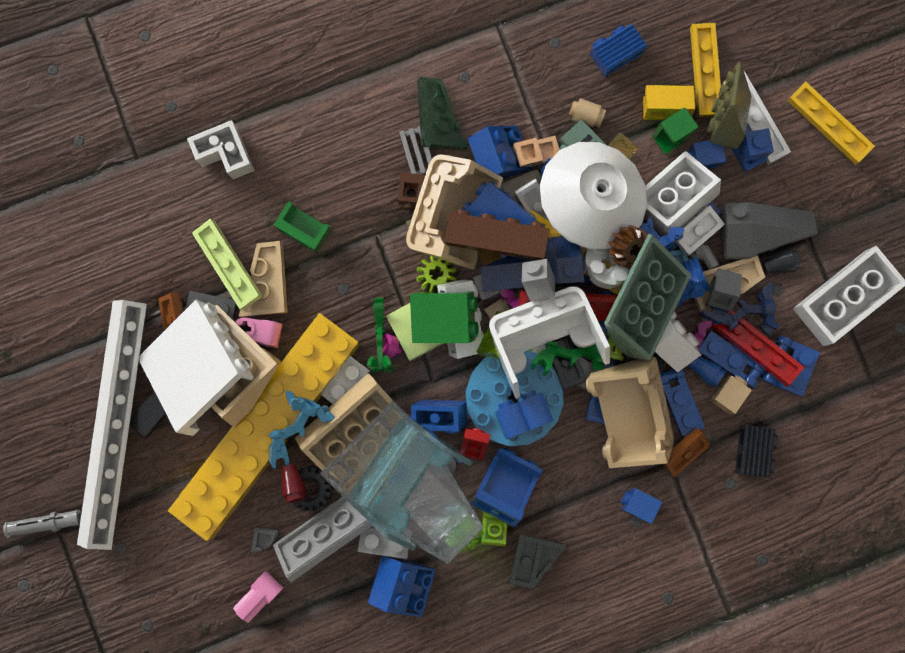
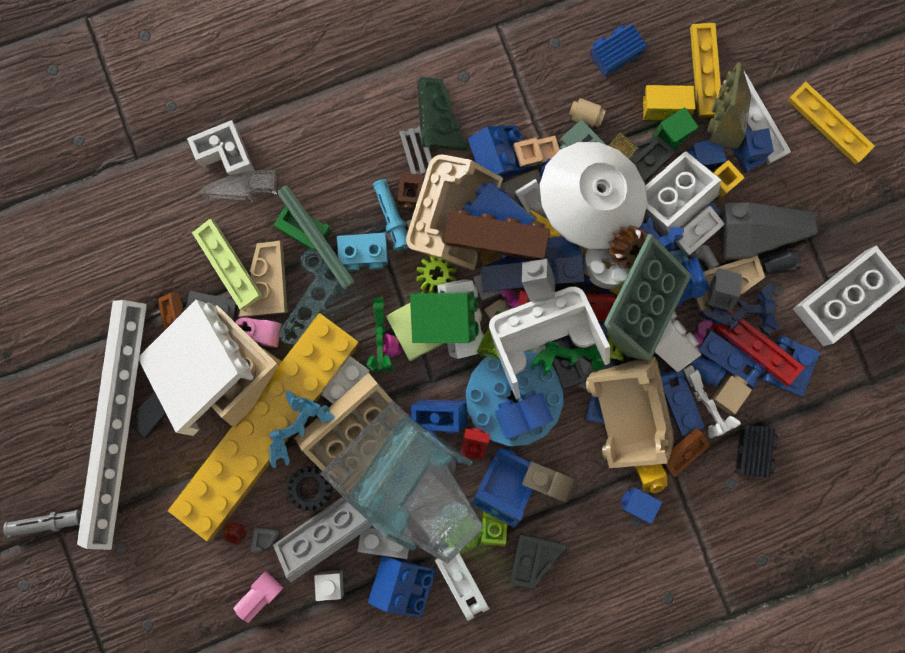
(233, 533): none -> clear red plate
(243, 186): none -> clear slope
(292, 484): dark red cone -> none
(307, 300): none -> clear light blue beam
(315, 237): none -> sand green axle
(329, 585): none -> white brick
(363, 251): none -> medium azure brick
(395, 224): none -> medium azure pin
(462, 586): none -> white plate
(548, 481): none -> dark tan brick
(651, 156): none -> pearl dark grey wing
(652, 477): none -> yellow bracket
(722, 426): none -> white piece
(729, 177): none -> yellow brick

